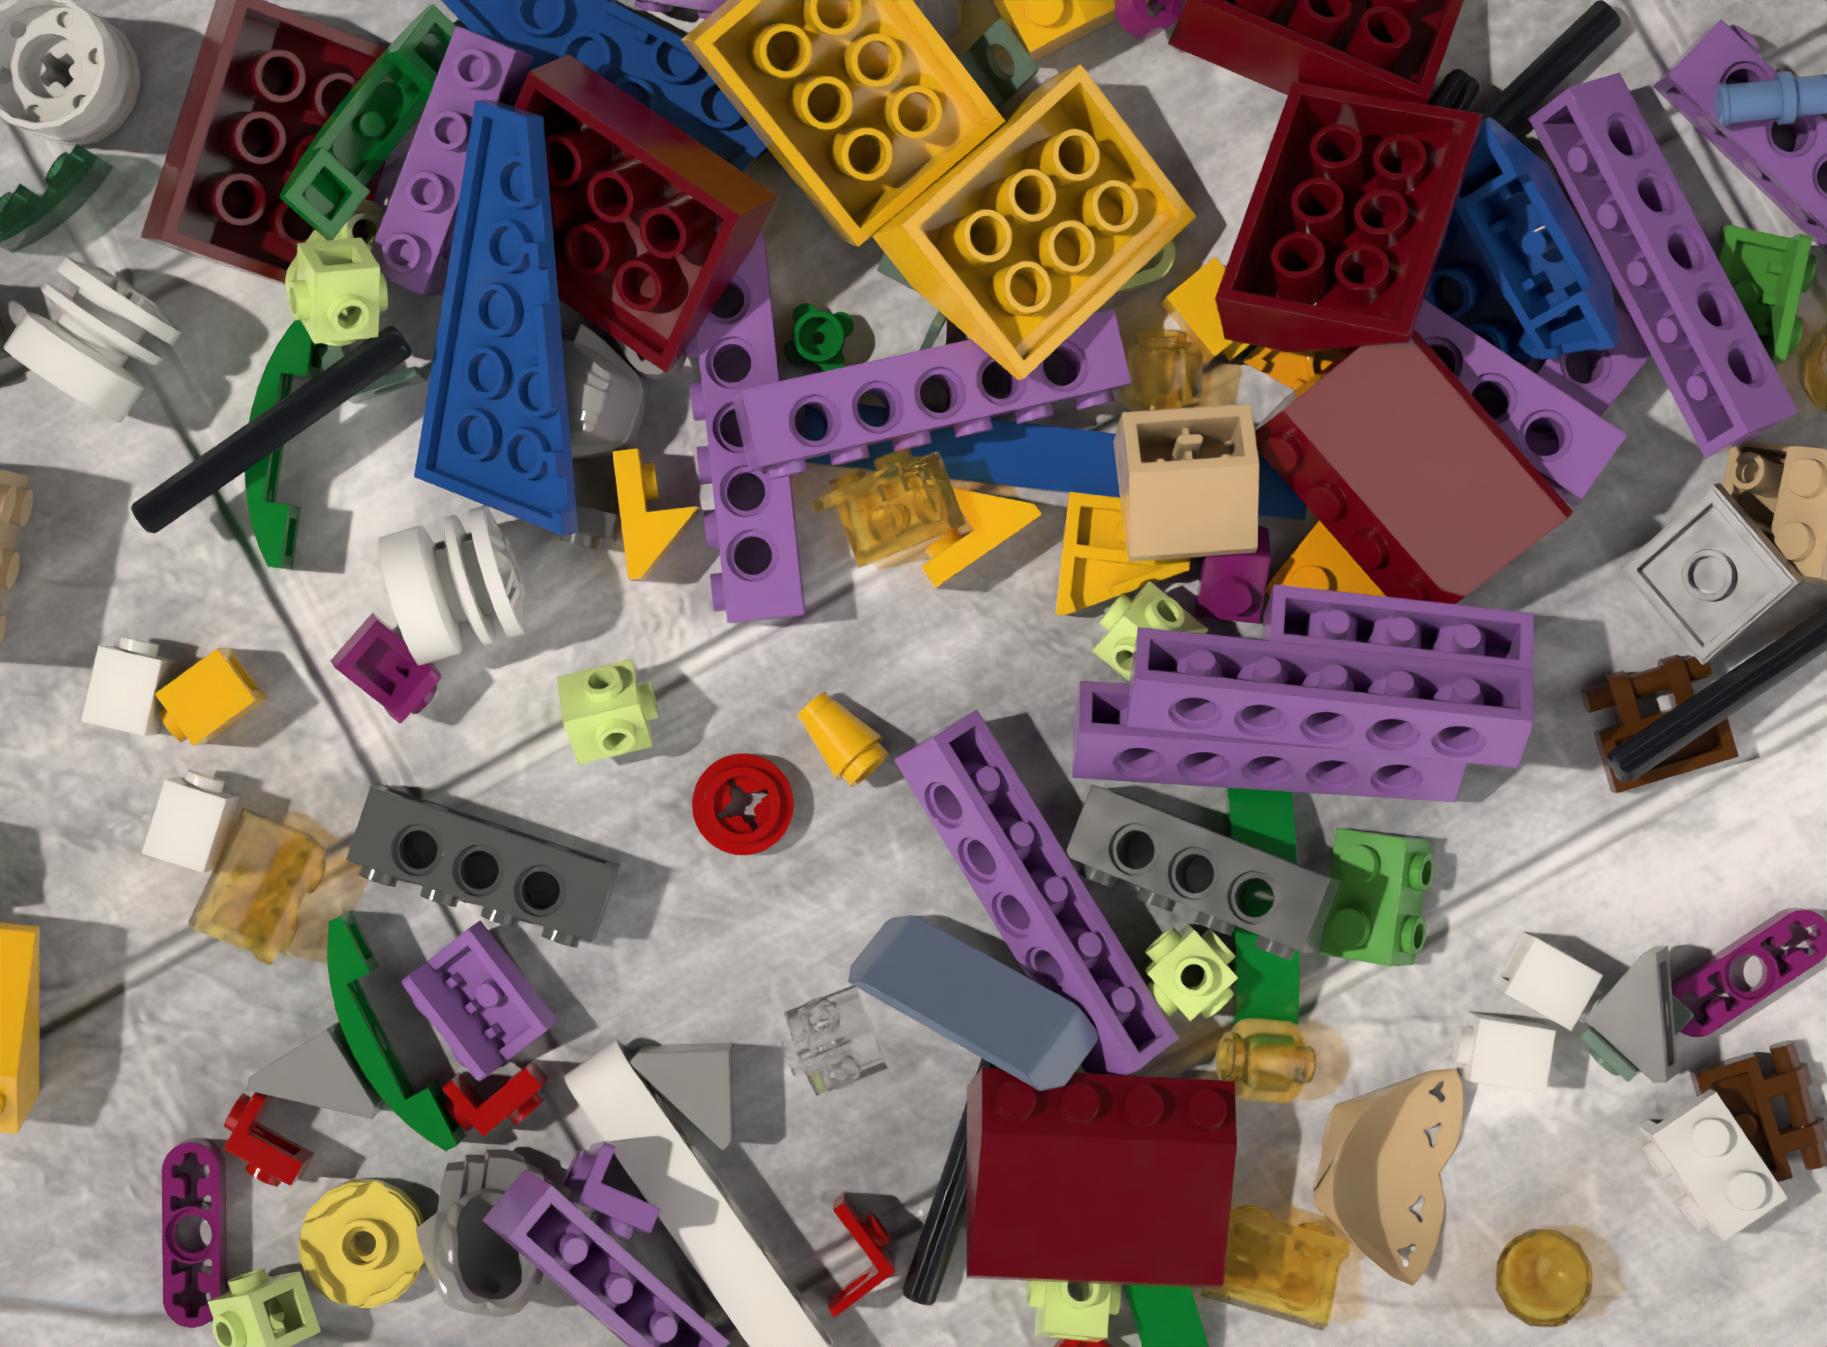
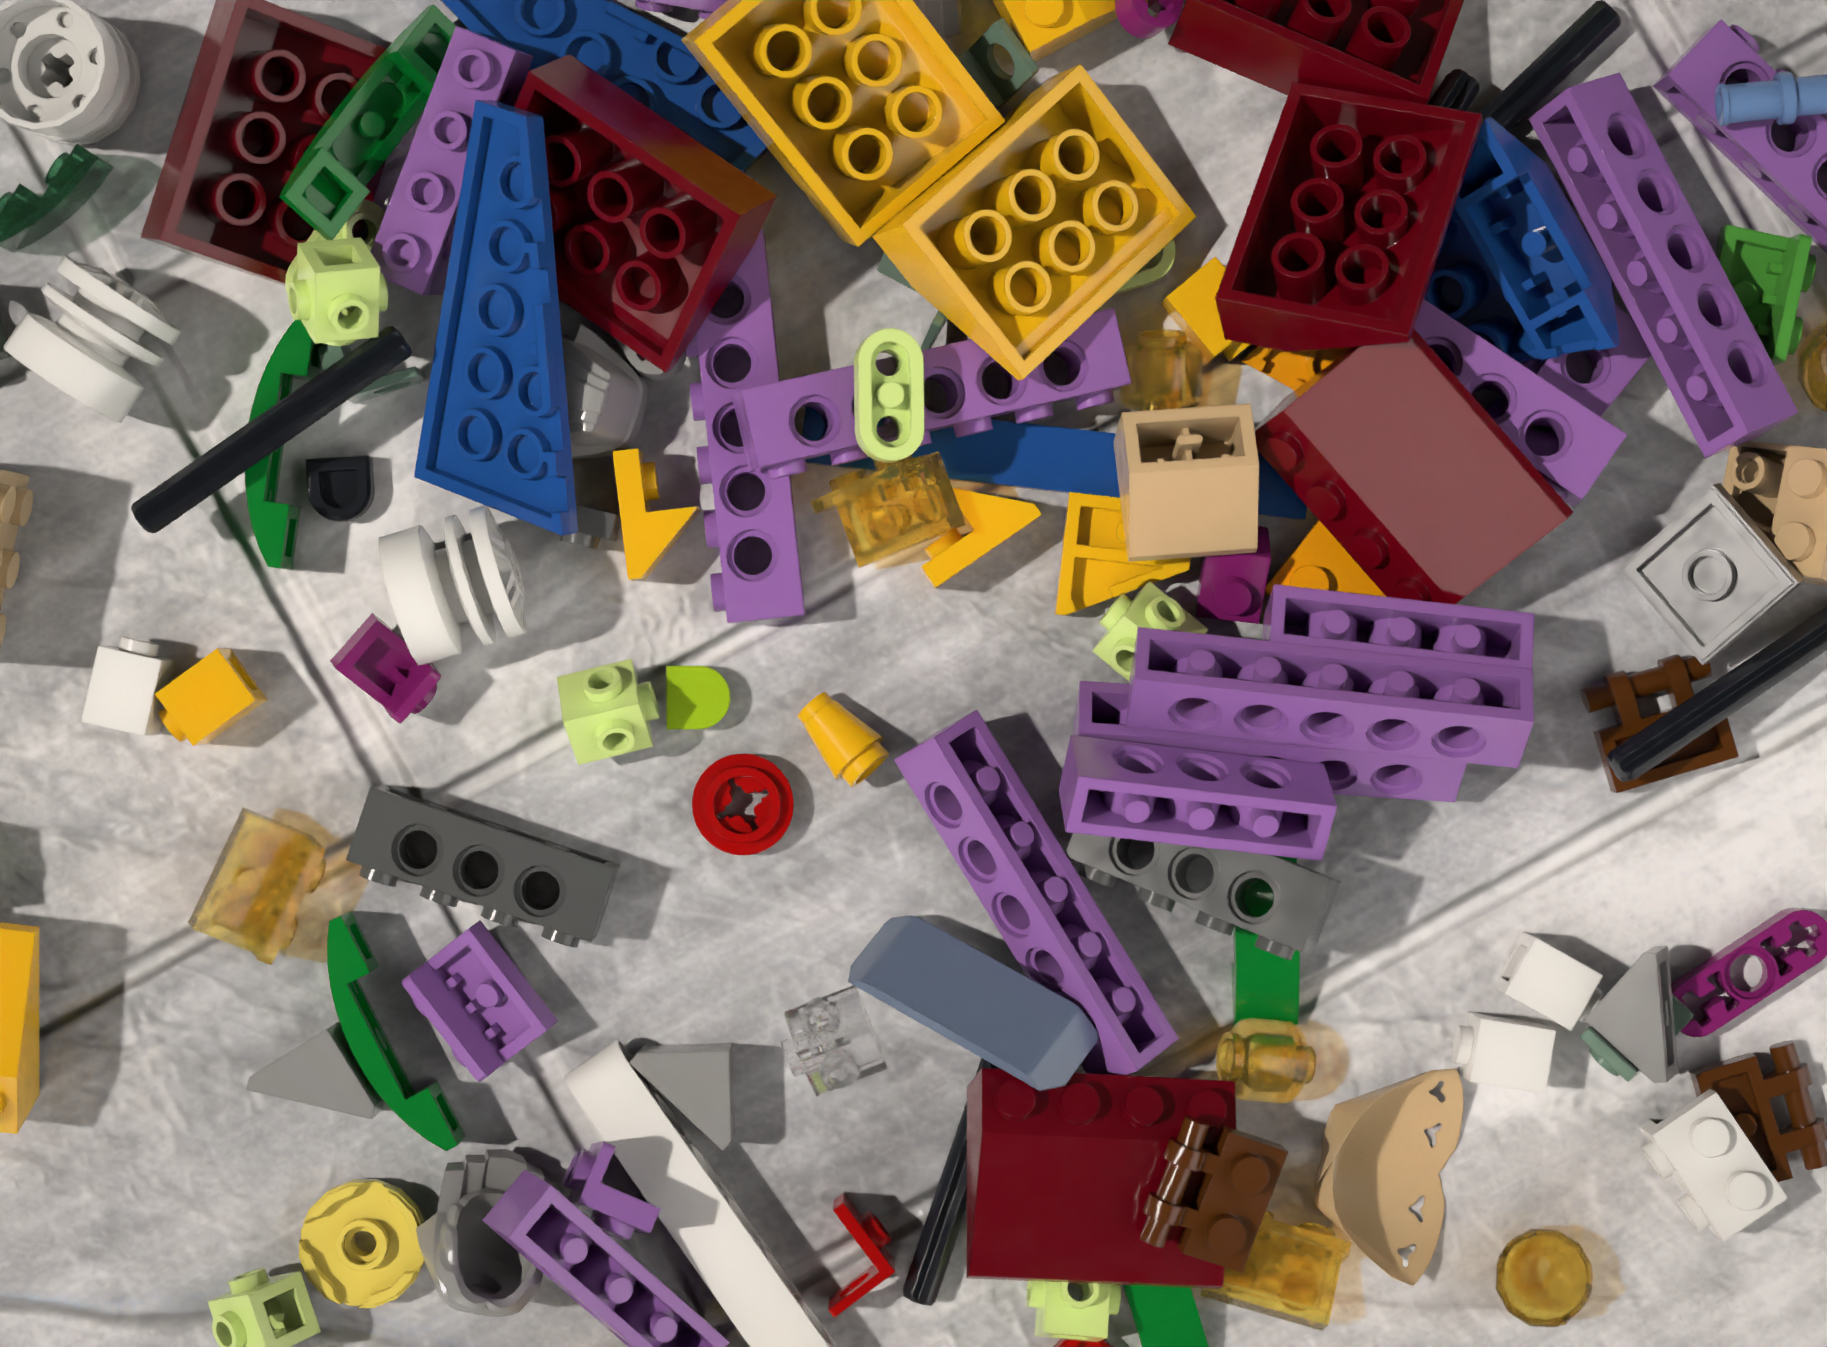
(177, 1184): magenta beam -> none
(191, 821): white brick -> none
(268, 1154): red bracket -> none
(340, 486): none -> black tile
(511, 1100): red bracket -> none
(695, 697): none -> lime tile
(807, 323): green plate -> none
(890, 397): none -> yellowish green plate
(1174, 952): yellowish green brick -> none
(1196, 798): none -> medium lavender brick
(1230, 1197): none -> reddish brown plate
(1378, 898): bright green bracket -> none

